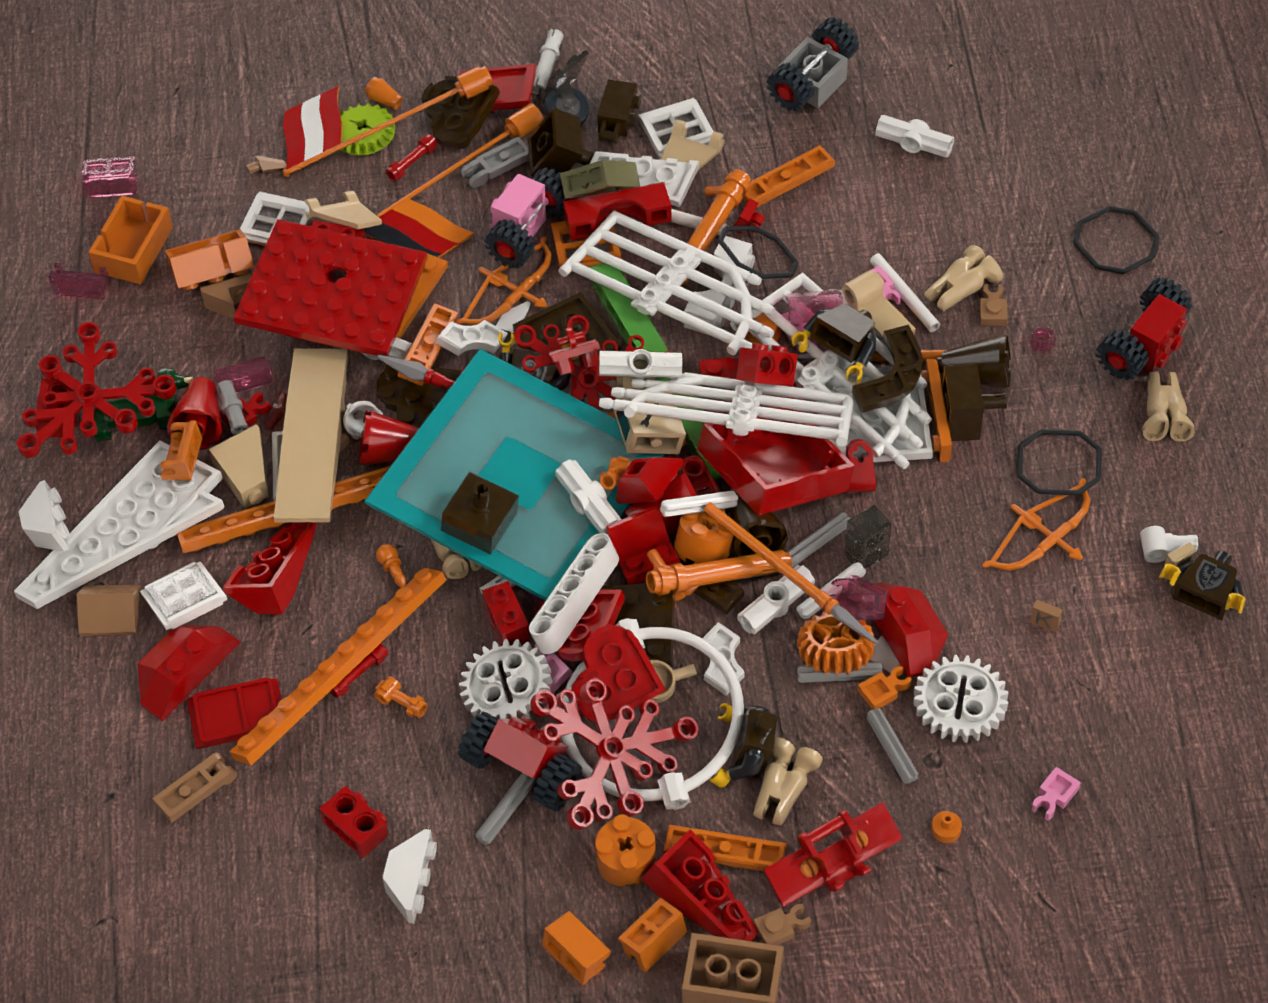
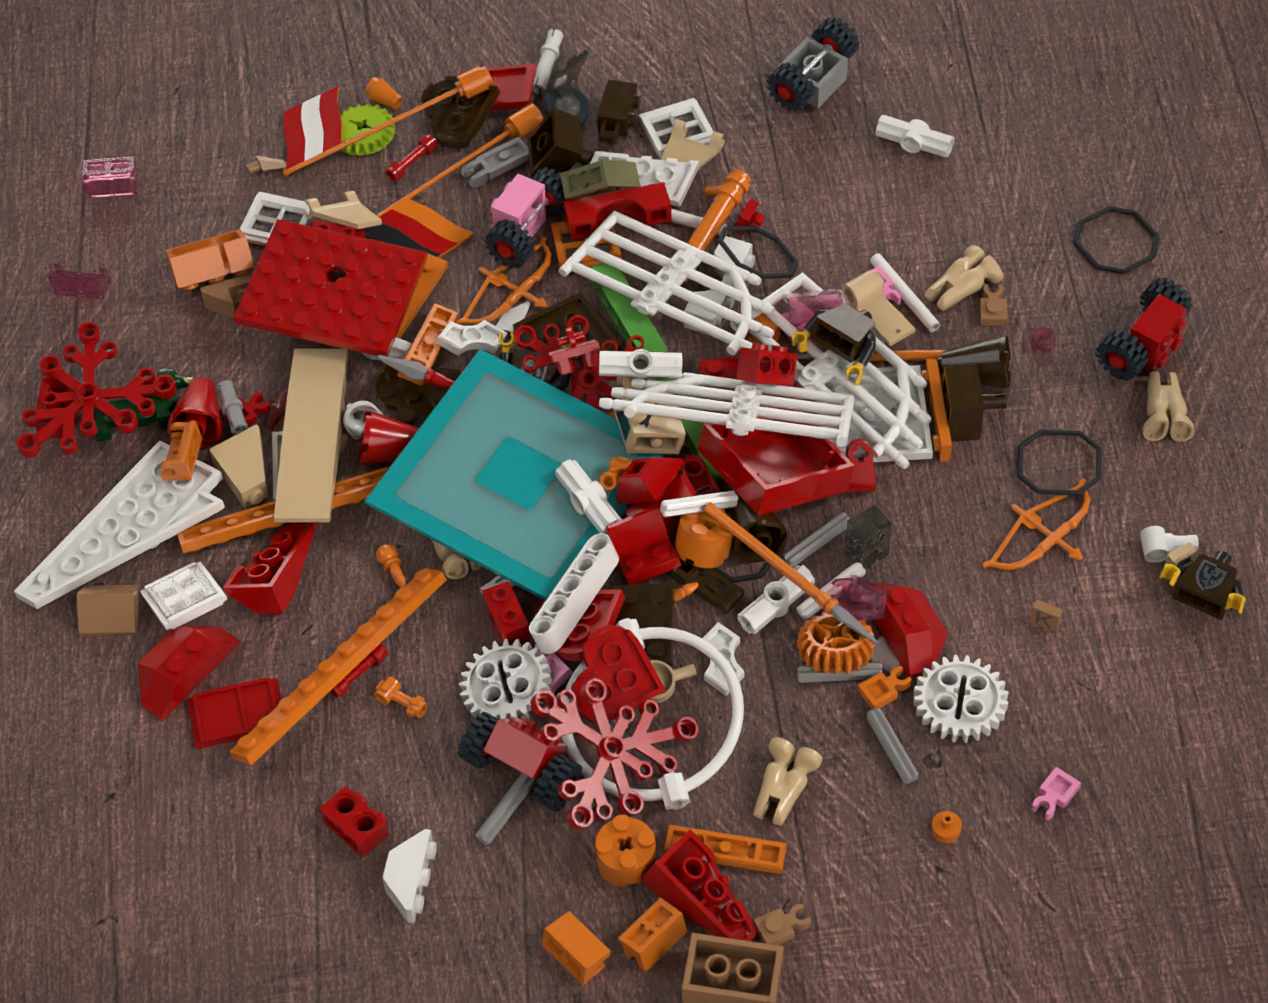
(43, 518): white slope -> none
(131, 239): orange piece -> none
(194, 787): medium nougat plate -> none
(246, 375): clear pink panel -> none
(479, 513): dark brown brick -> none
(679, 577): orange cylinder -> none
(753, 744): torso -> none
(789, 175): orange plate -> none
(837, 863): red piece -> none
(901, 378): dark brown plate -> none

